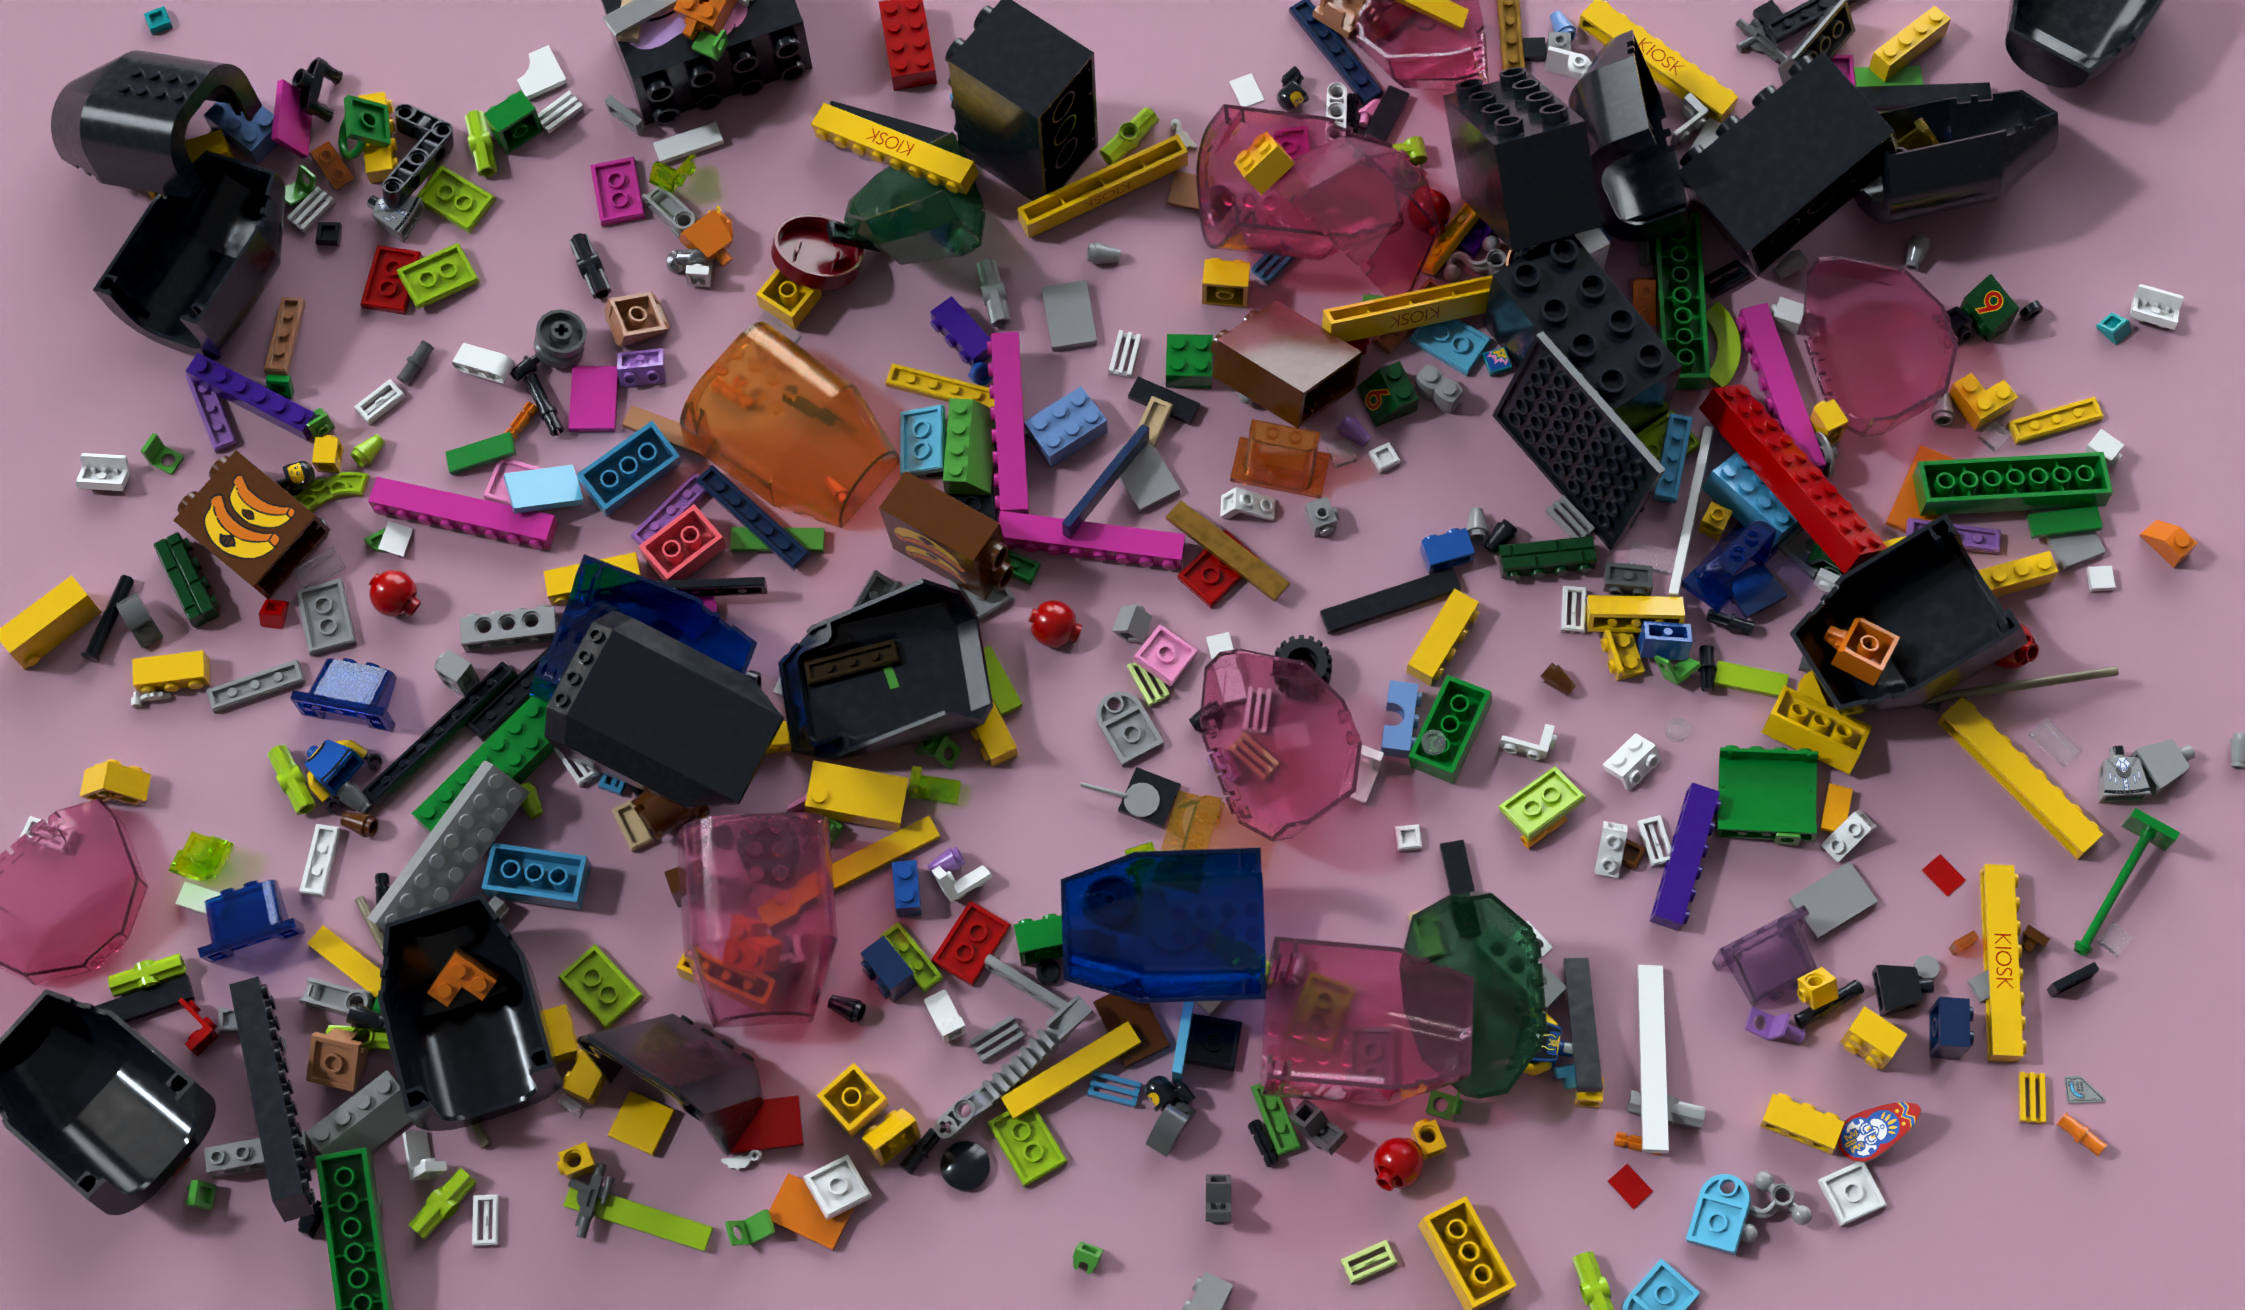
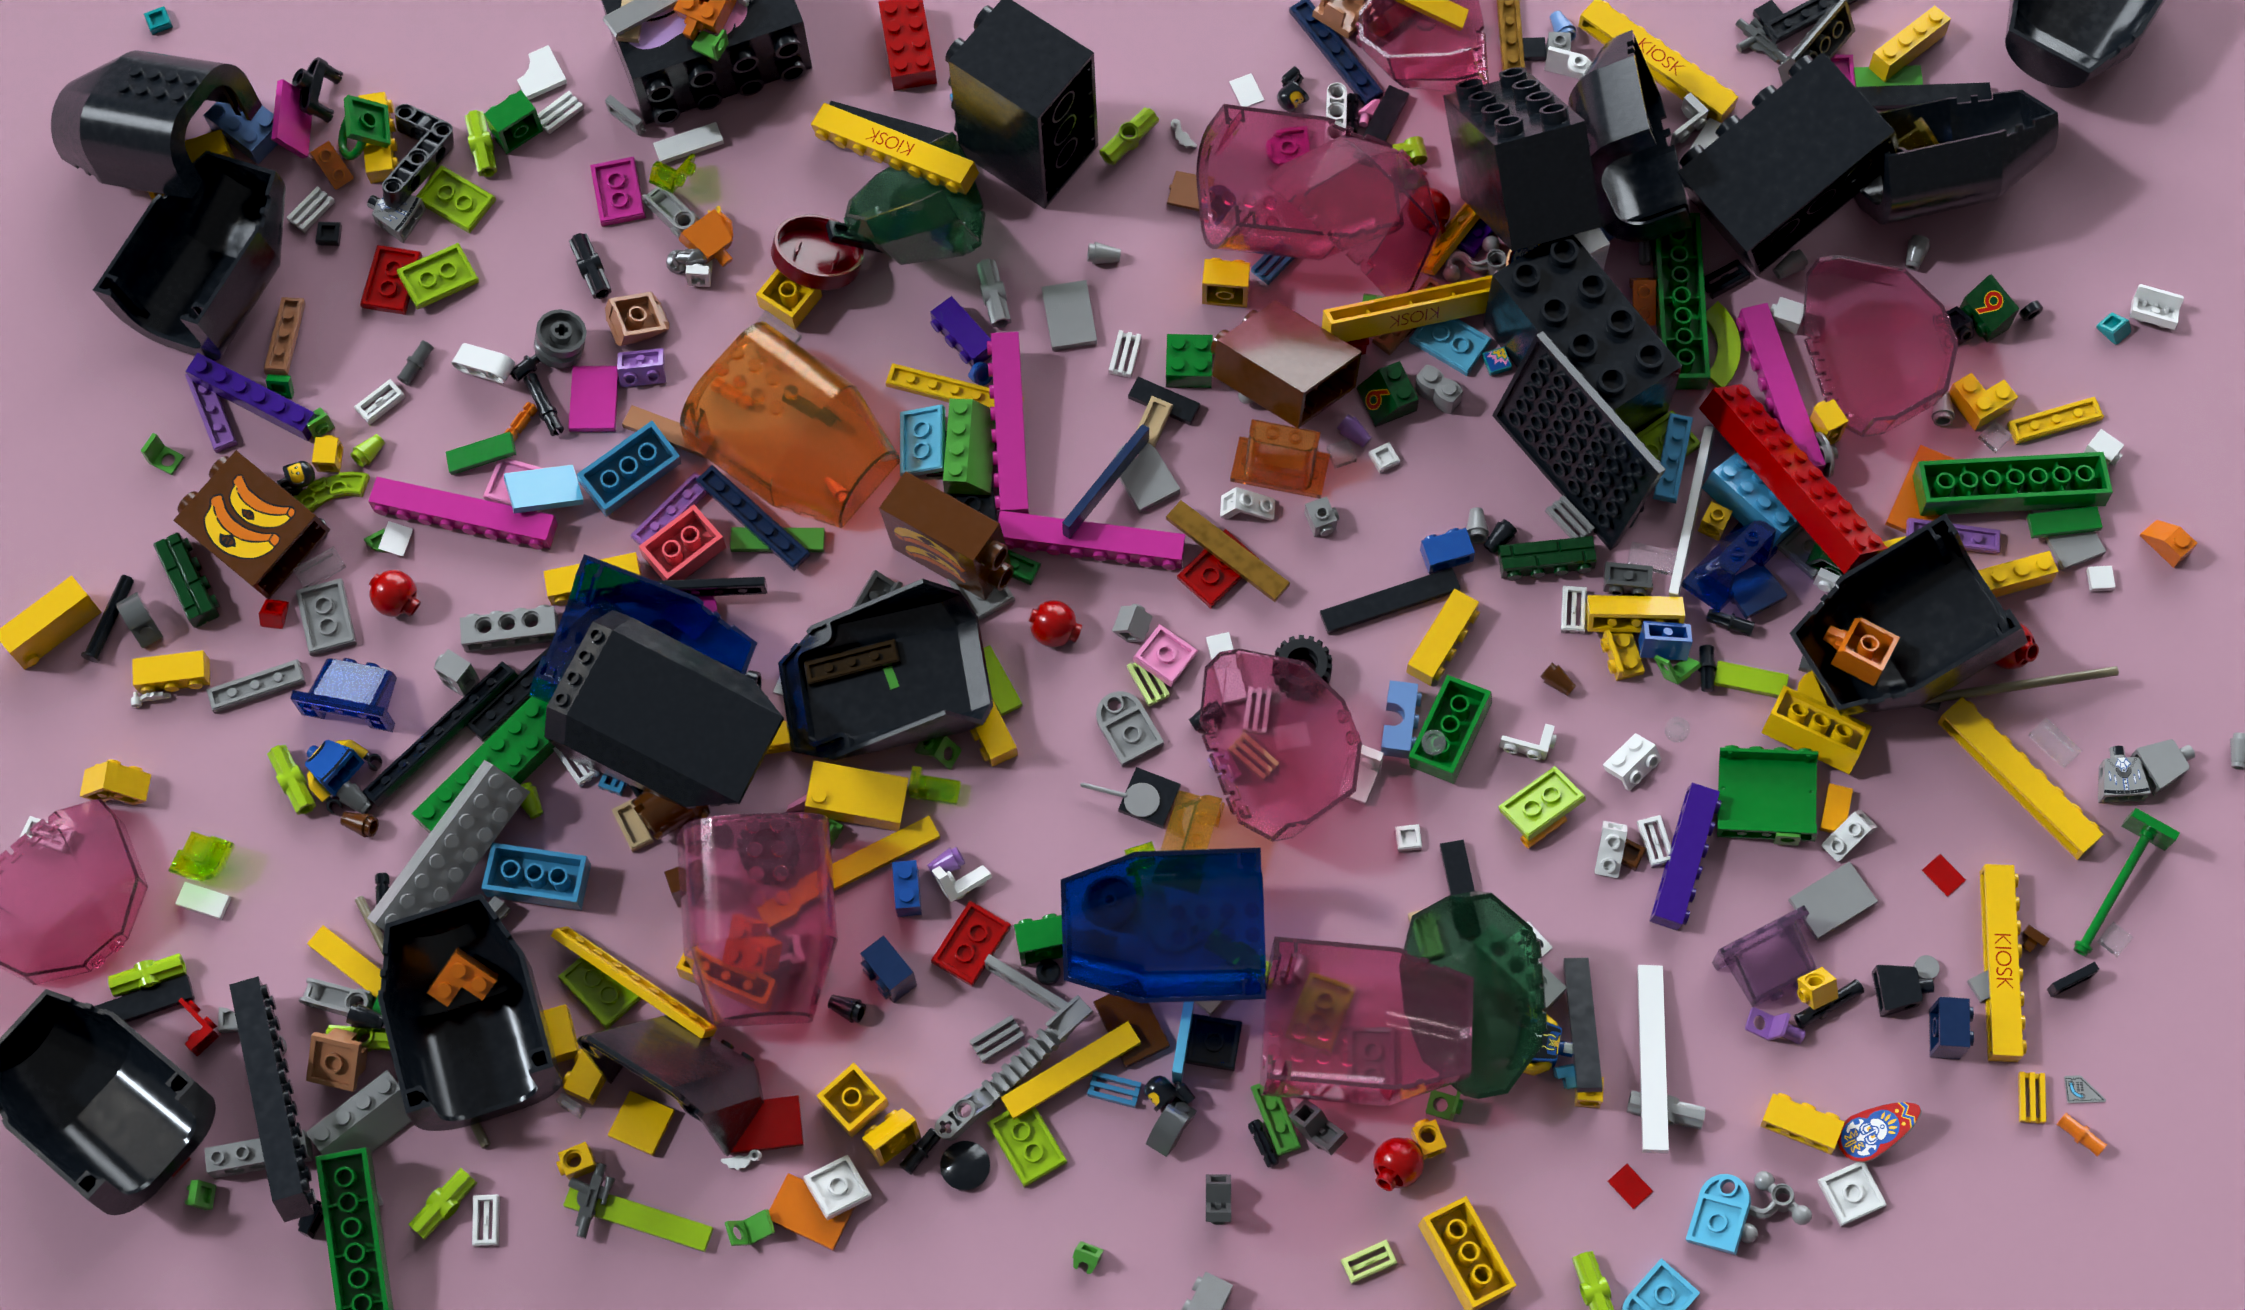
(103, 472): white bracket -> none
(246, 918): clear blue windscreen -> none
(300, 190): bright green bracket -> none
(320, 861): white tile -> none
(418, 1157): white bracket -> none
(634, 982): none -> yellow tile
(924, 970): lime tile -> none
(945, 1016): white bracket -> none
(1066, 426): medium blue brick -> none
(1103, 186): yellow brick -> none
(1263, 162): yellow brick -> none
(1633, 1141): orange axle -> none
(1872, 1038): yellow brick -> none
(1963, 943): clear orange tile -> none

